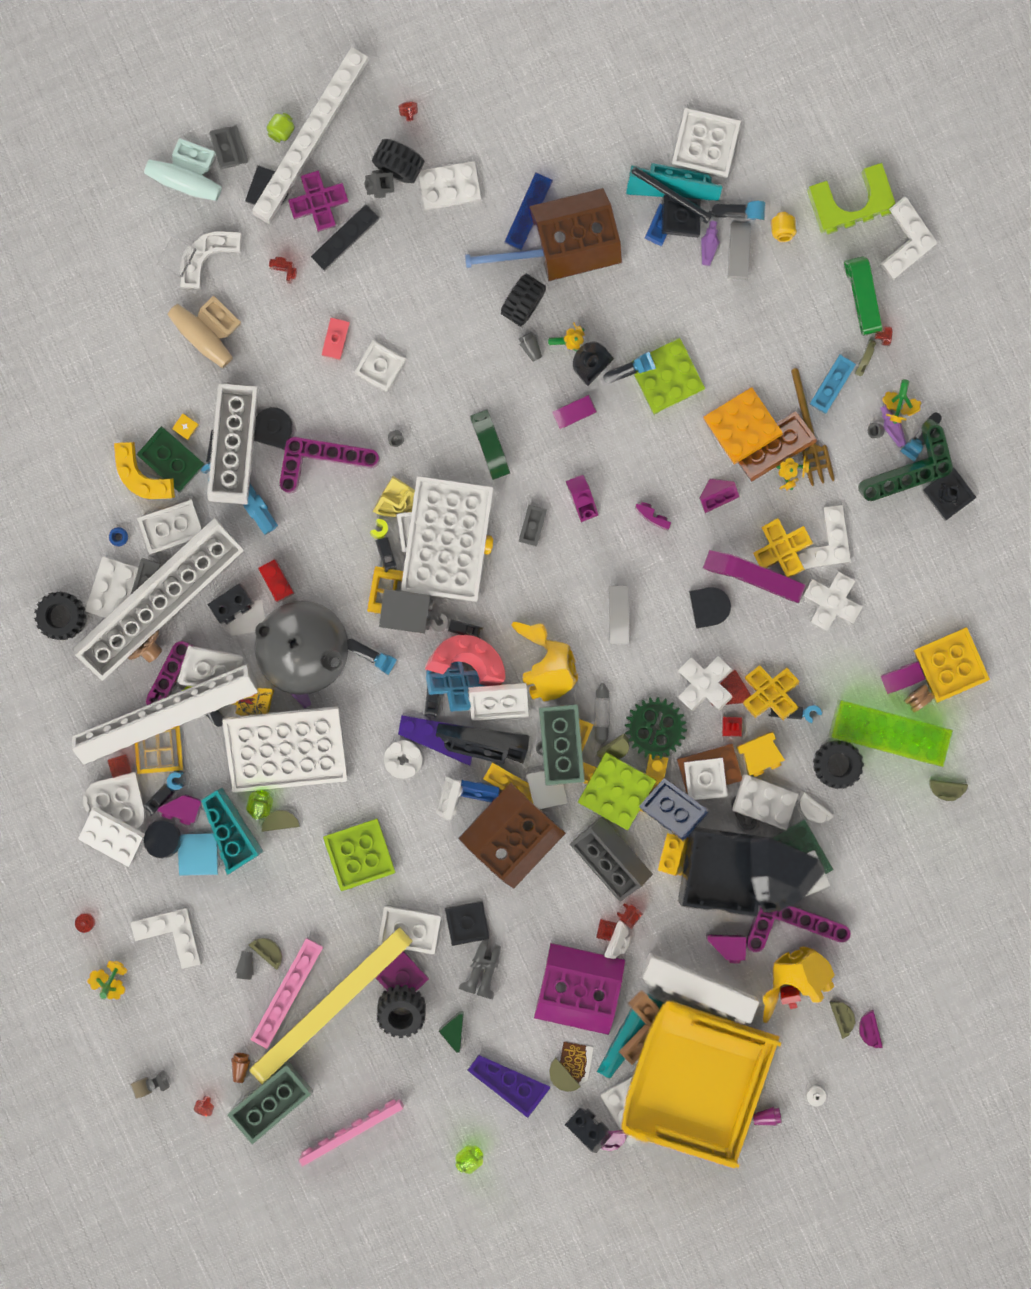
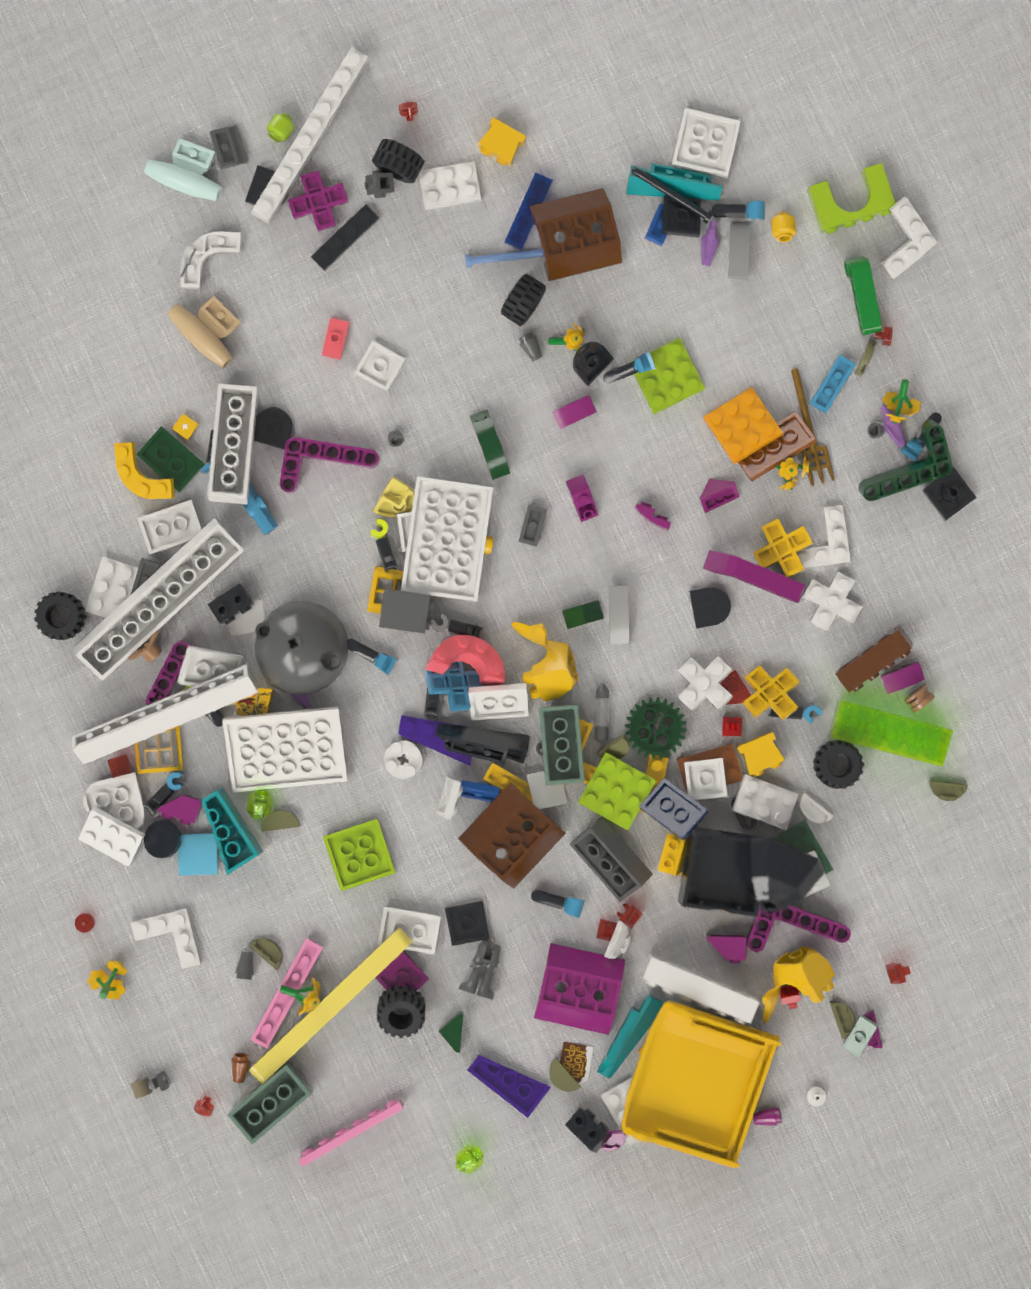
(112, 536): blue plate -> none
(276, 580): red brick -> none
(281, 264): clear red bracket -> none
(308, 1003): none -> plant
(501, 142): none -> yellow hips
(571, 905): none -> piece
(583, 614): none -> dark green slope
(647, 1012): medium nougat plate -> none
(860, 1036): none -> plate
(875, 659): none -> reddish brown wedge
(897, 973): none -> clear red tile
(951, 664): yellow plate -> none

